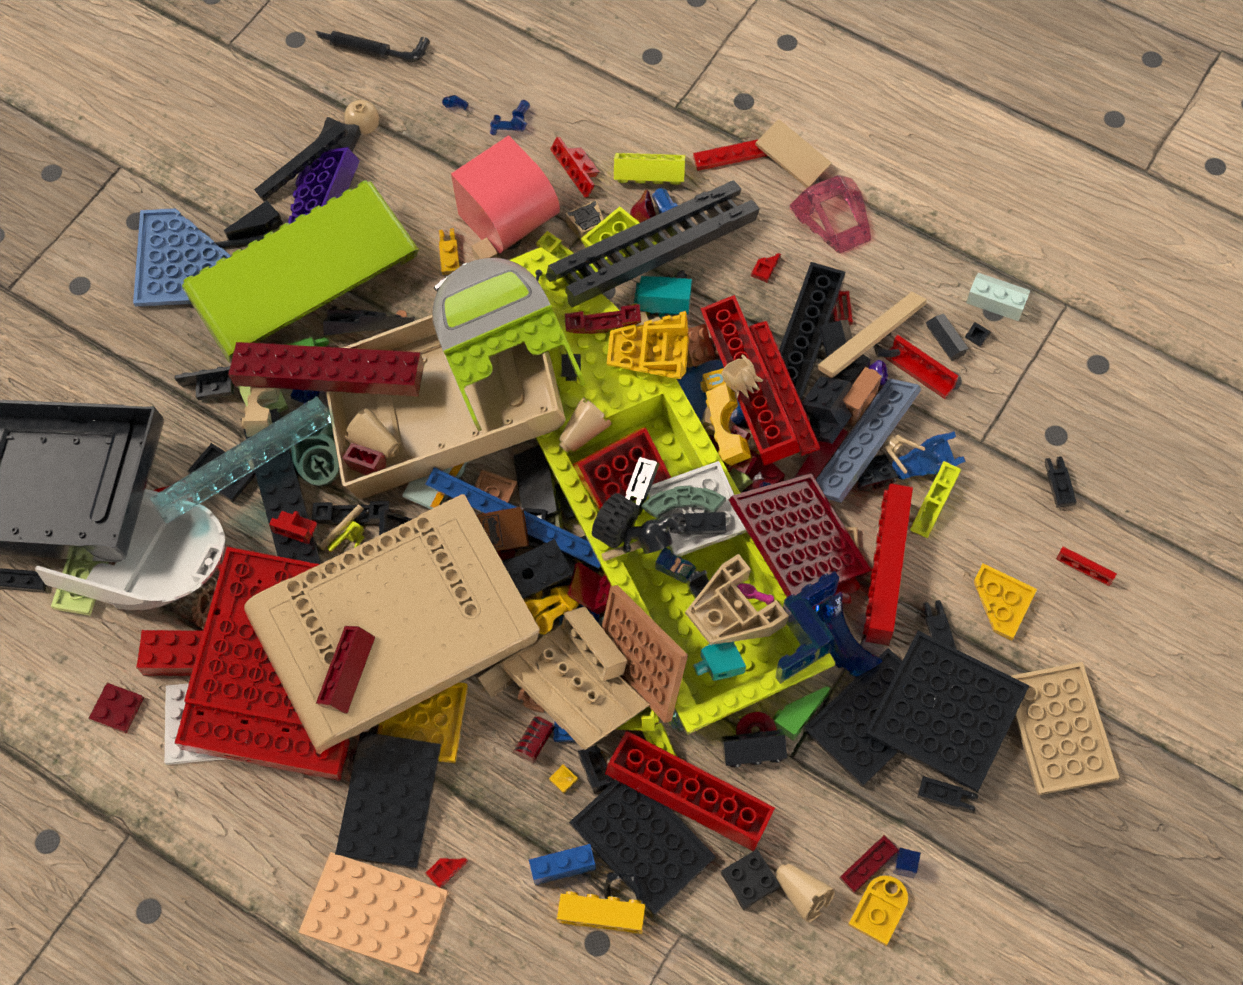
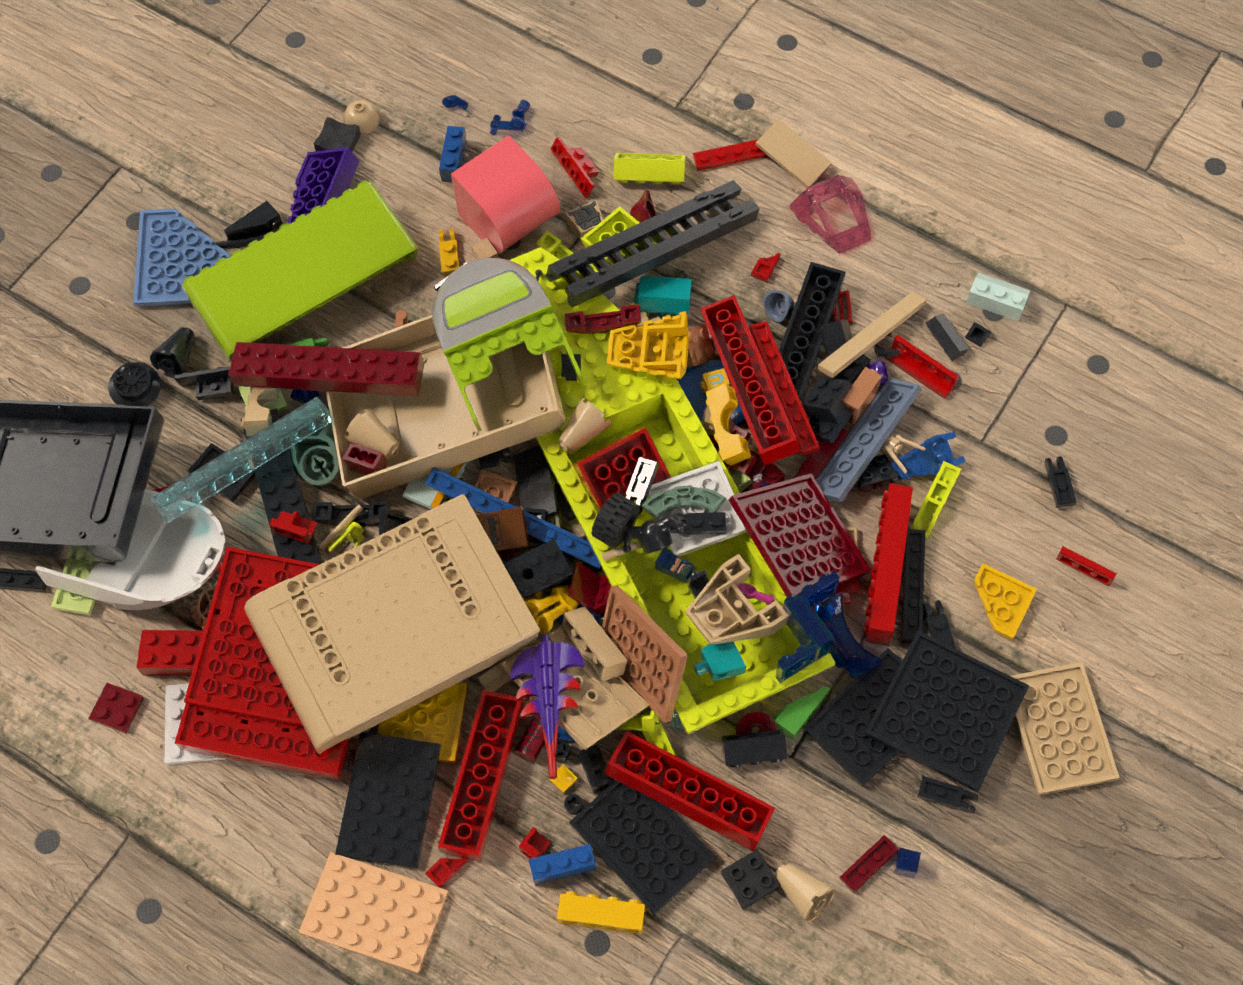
(134, 385): none -> black wheel
(174, 352): none -> black cone
(301, 161): black piece -> none
(346, 669): dark red panel -> none
(351, 321): black wedge -> none
(372, 47): black piece -> none
(452, 152): none -> blue brick
(481, 776): none -> red brick
(492, 459): none -> black plate
(534, 844): none -> red panel
(545, 665): none -> dark purple animal
(562, 747): none -> black wheel
(577, 809): none -> black bush
(631, 878): black cap -> none
(663, 200): blue piece -> none
(741, 376): tan hair -> none
(778, 305): none -> sand blue helmet
(879, 910): yellow tile -> none
(913, 585): none -> black tile

